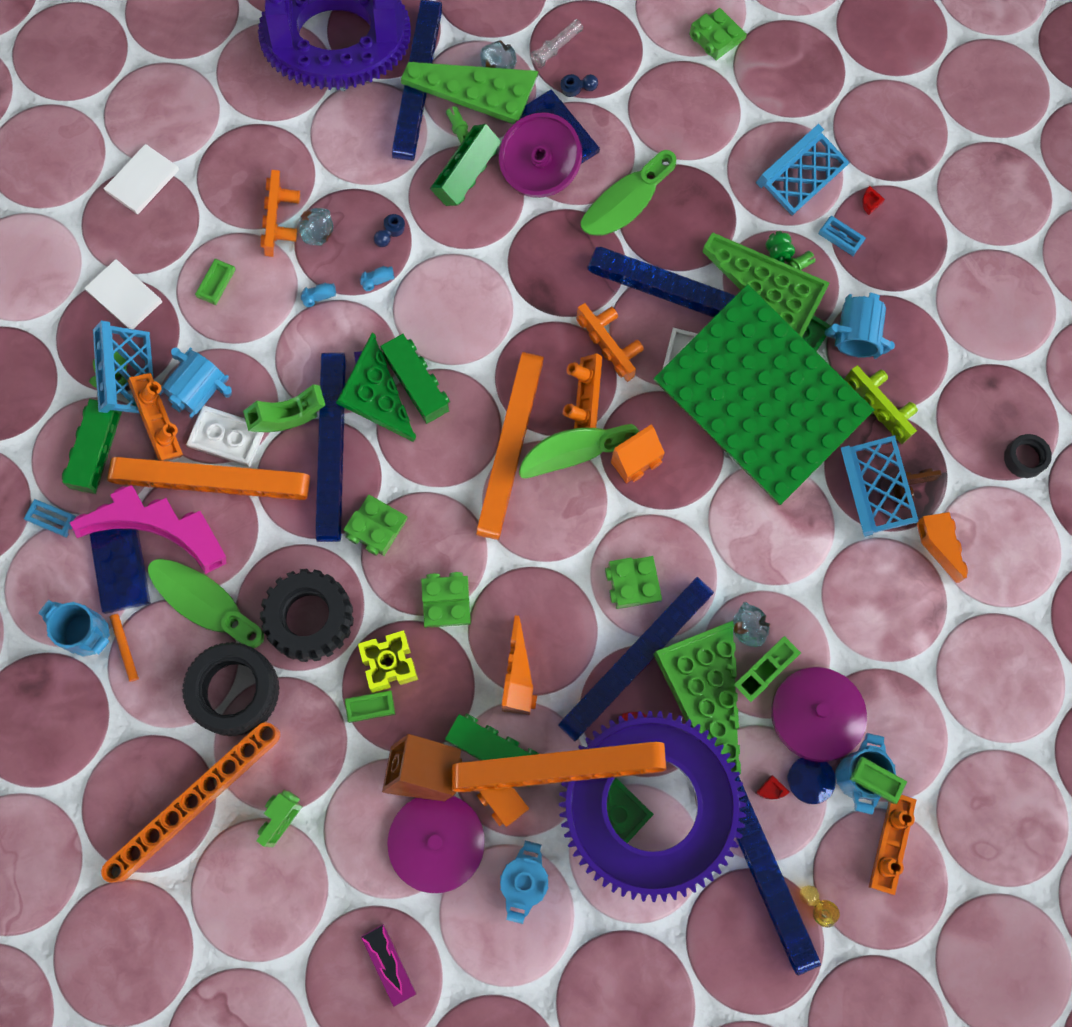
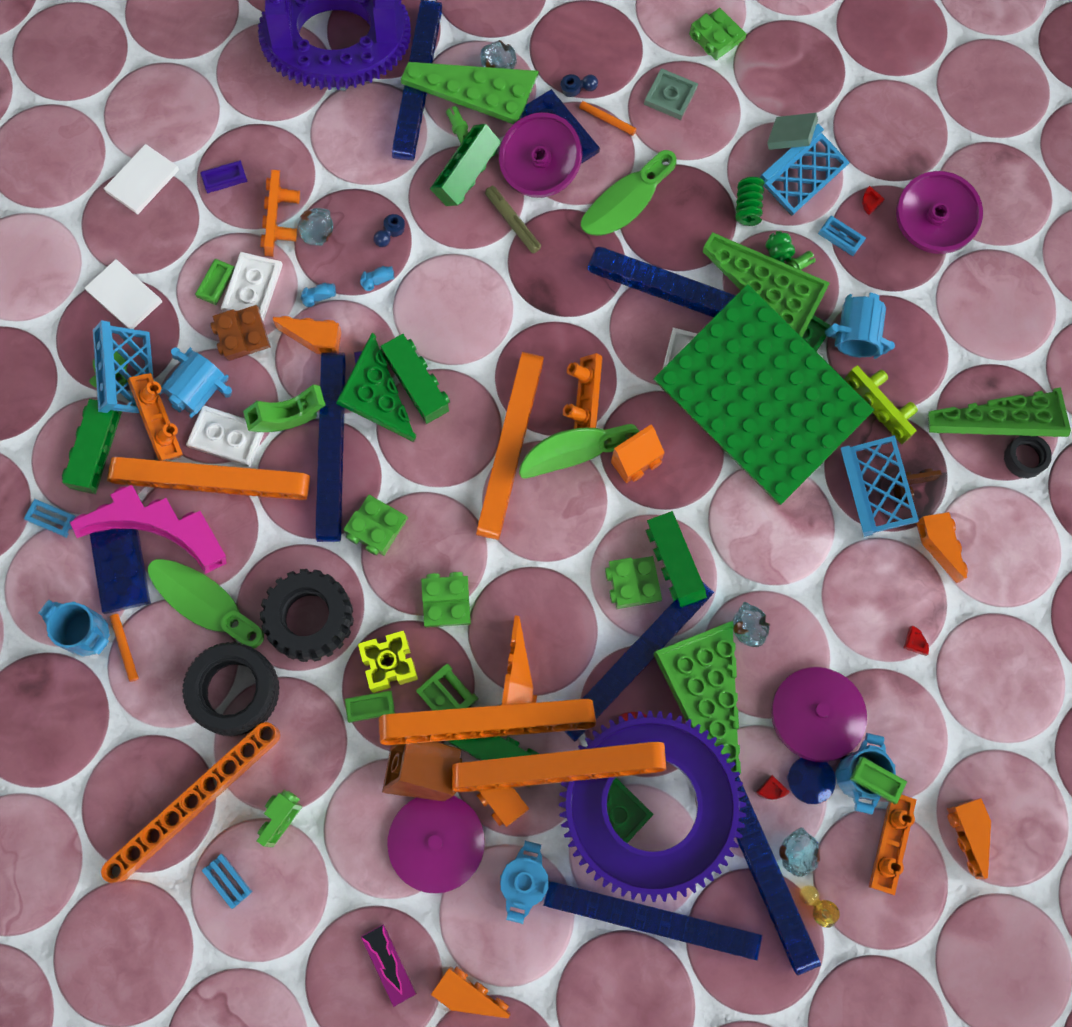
(214, 865): none -> dark azure tile
(223, 176): none -> dark purple tile
(240, 332): none -> dark orange plate
(252, 283): none -> white tile
(314, 335): none -> orange slope
(439, 698): none -> bright green plate
(463, 996): none -> orange slope
(486, 721): none -> orange beam
(513, 219): none -> olive axle
(550, 48): clear pin -> none
(607, 118): none -> orange bar
(610, 349): orange plate -> none
(653, 920): none -> clear blue beam
(671, 94): none -> sand green tile
(676, 558): none -> green brick
(749, 201): none -> green piece
(767, 669): bright green arch -> none
(792, 131): none -> sand green tile
(800, 853): none -> clear light blue hair
(916, 641): none -> red tile
(939, 212): none -> magenta dish
(974, 834): none -> orange slope
(1014, 415): none -> bright green wing

